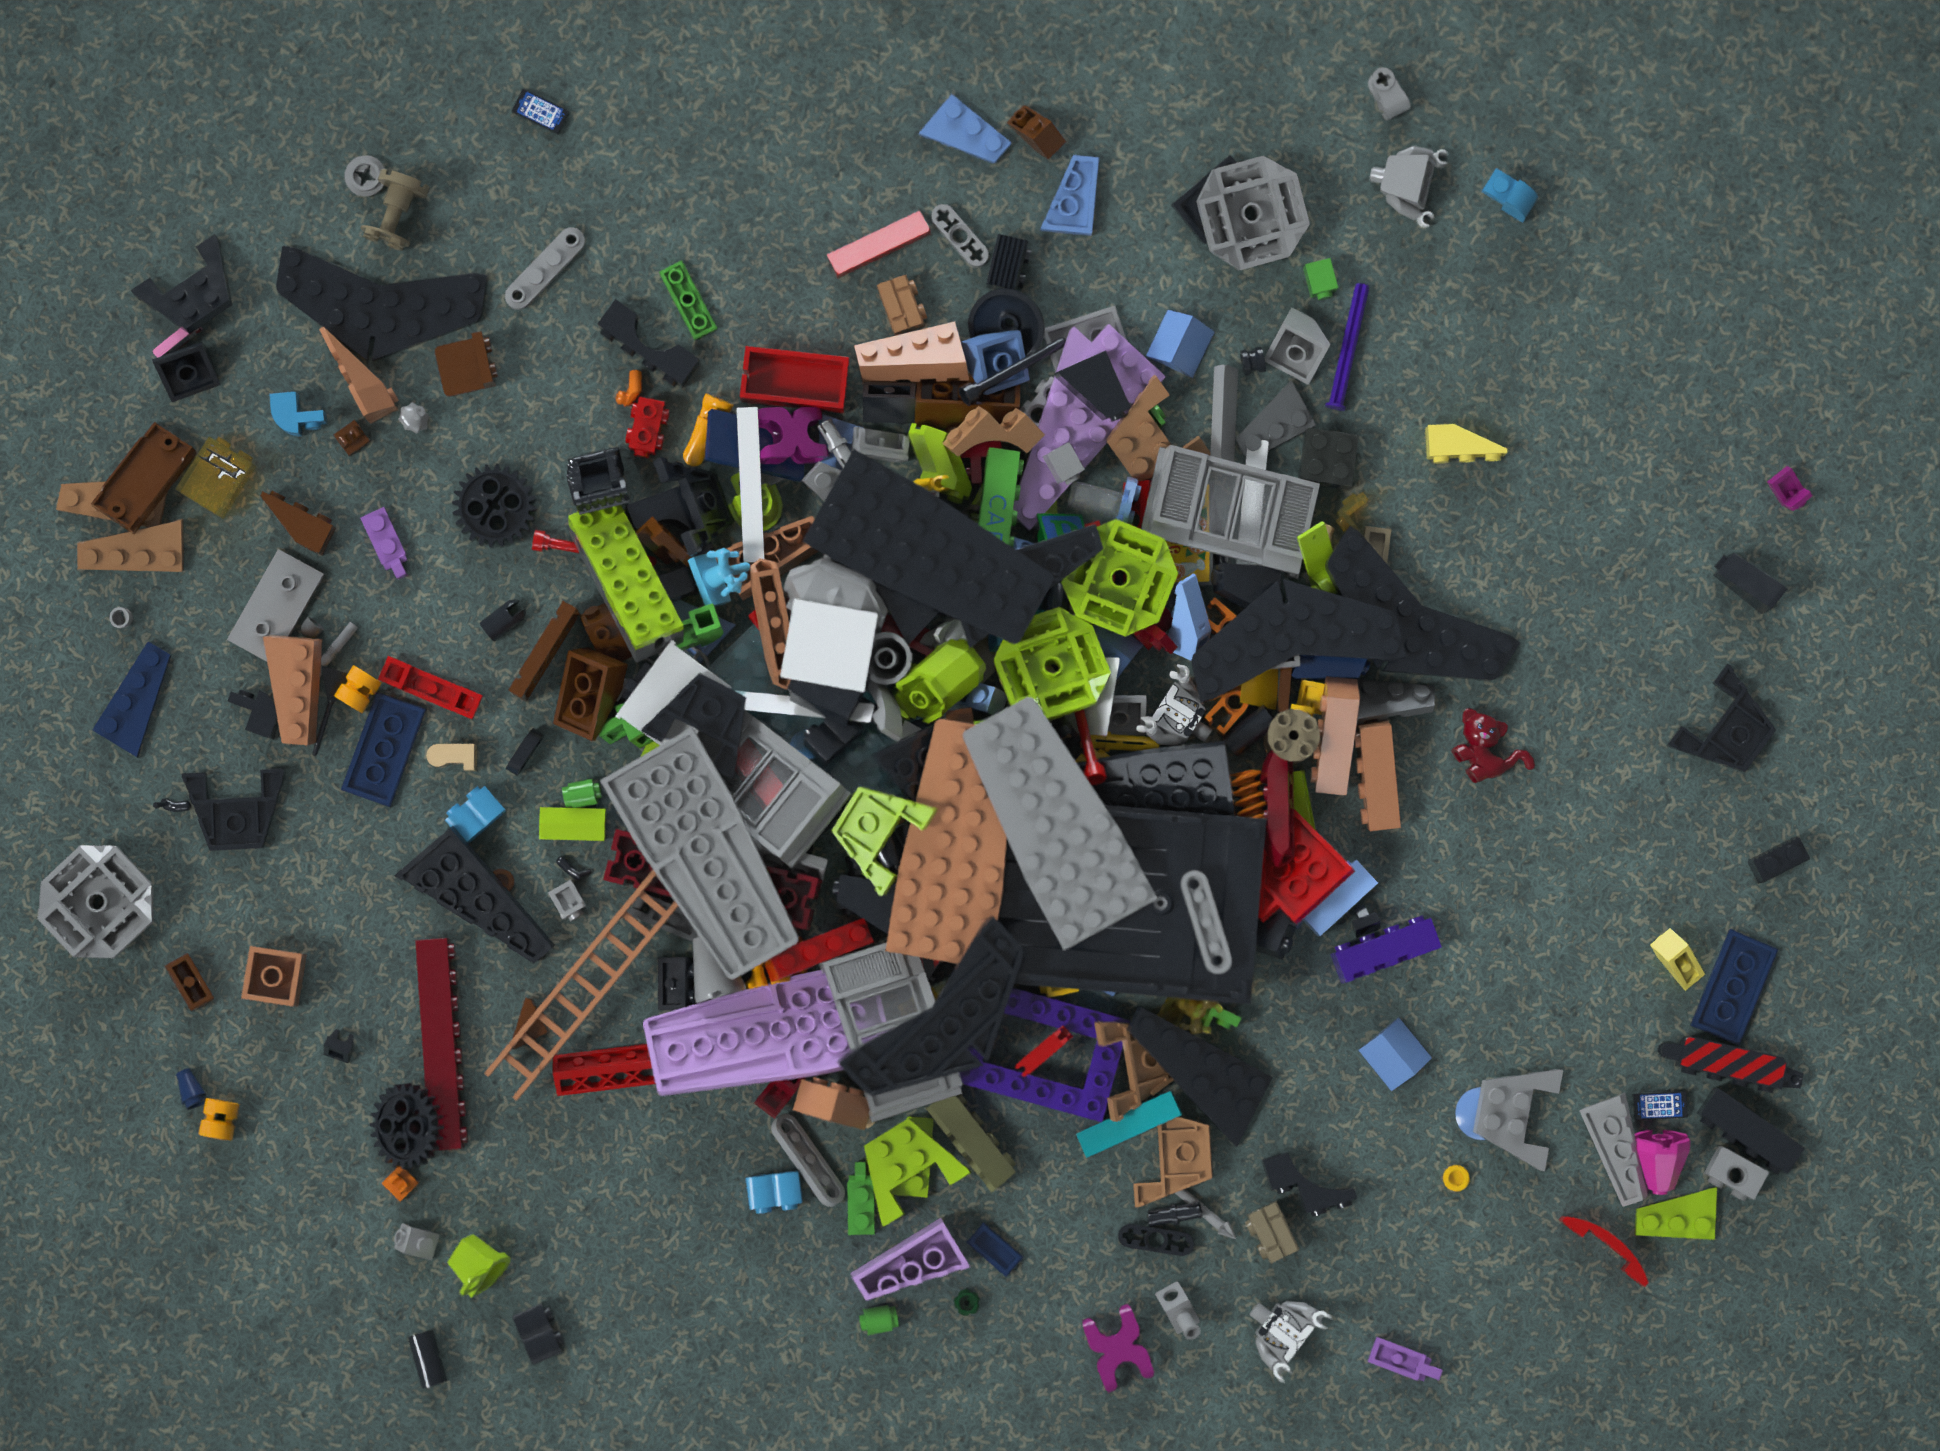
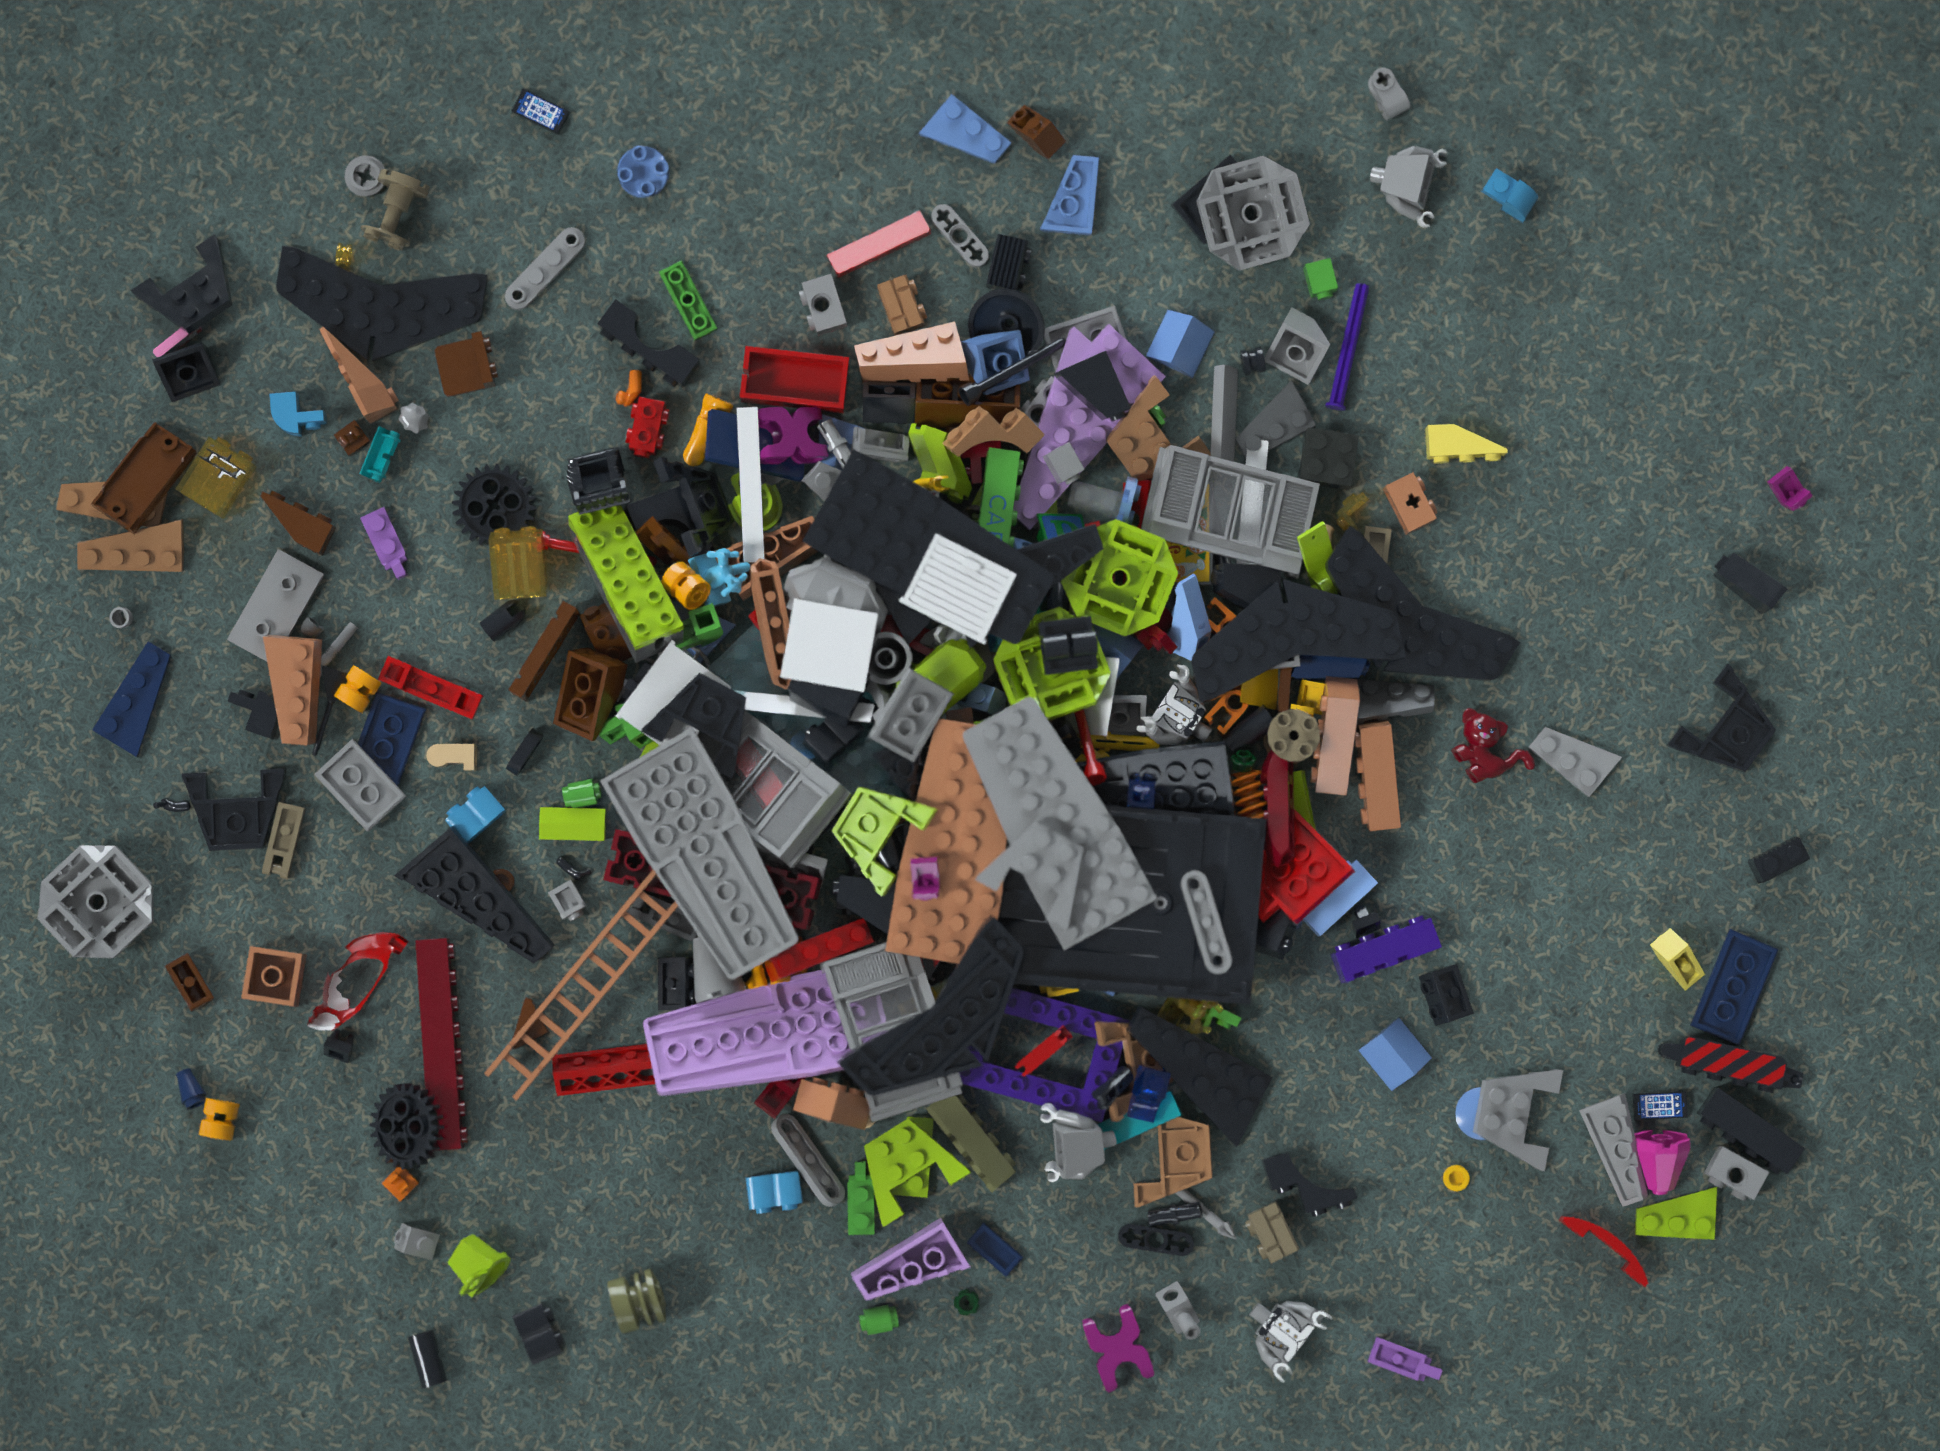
(283, 839): none -> dark tan plate
(336, 1009): none -> red animal
(343, 255): none -> clear yellow bush
(360, 785): none -> light grey tile
(379, 453): none -> teal hinge
(518, 563): none -> clear yellow brick
(637, 1301): none -> olive wheel
(643, 171): none -> medium blue dish
(686, 585): none -> light orange wheel
(823, 289): none -> light grey brick
(910, 714): none -> light grey tile
(925, 878): none -> magenta bracket
(958, 588): none -> white piece
(1047, 860): none -> light grey wing
(1068, 645): none -> black plate
(1077, 1144): none -> light grey torso
(1112, 1087): none -> black bar
(1141, 794): none -> clear blue slope
(1147, 1093): none -> clear blue arch
(1243, 761): none -> dark green plate
(1398, 494): none -> nougat brick
(1445, 995): none -> black bracket
(1574, 760): none -> light grey wing

